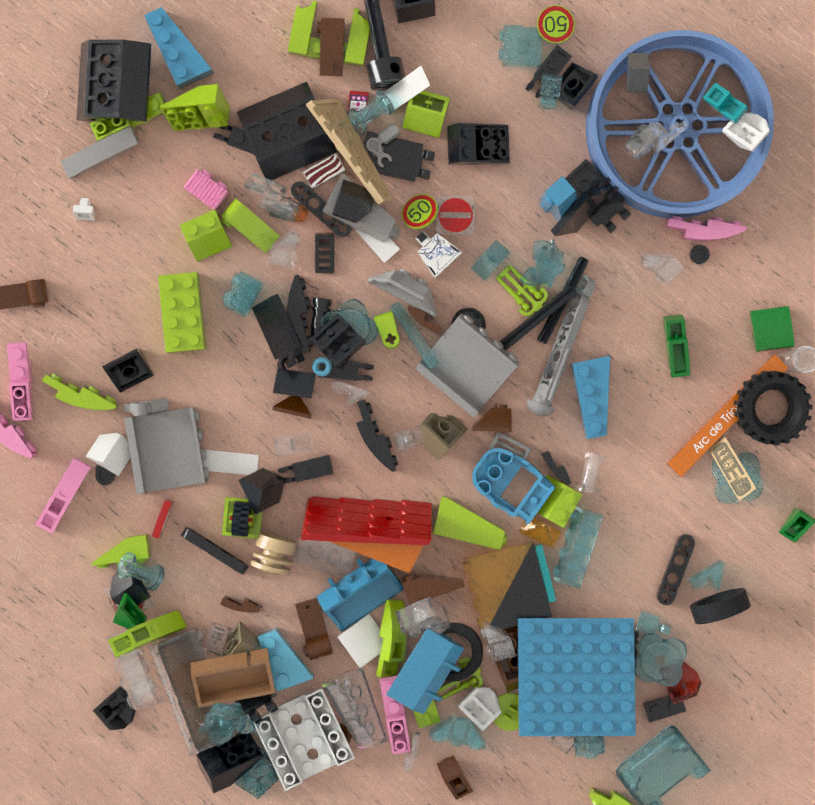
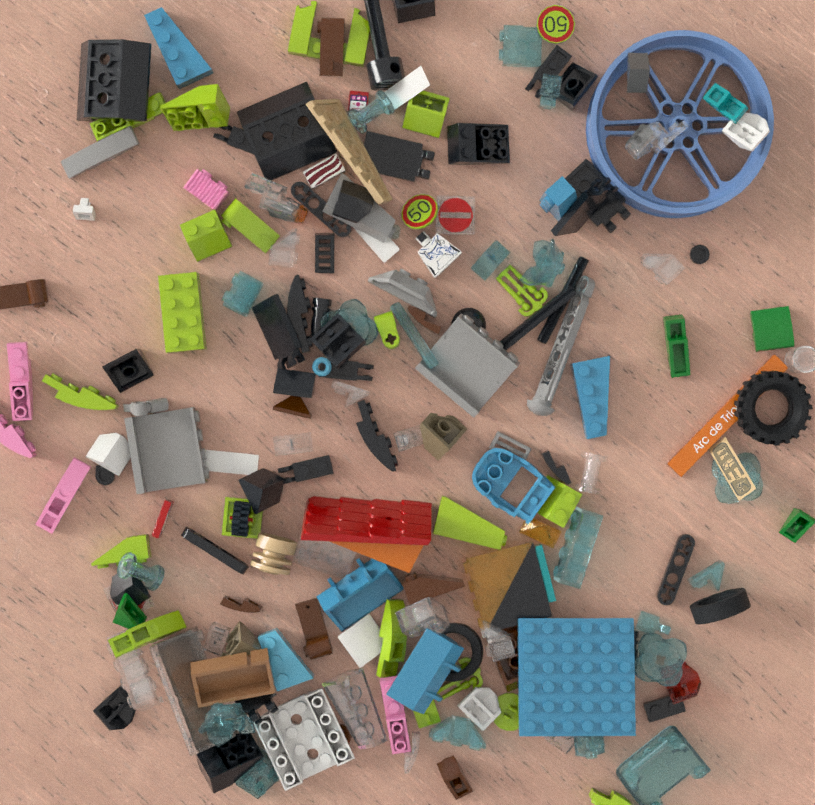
(375, 144): light grey bar -> none
(495, 420): reddish brown slope -> none
(713, 230): bright pink slope -> none

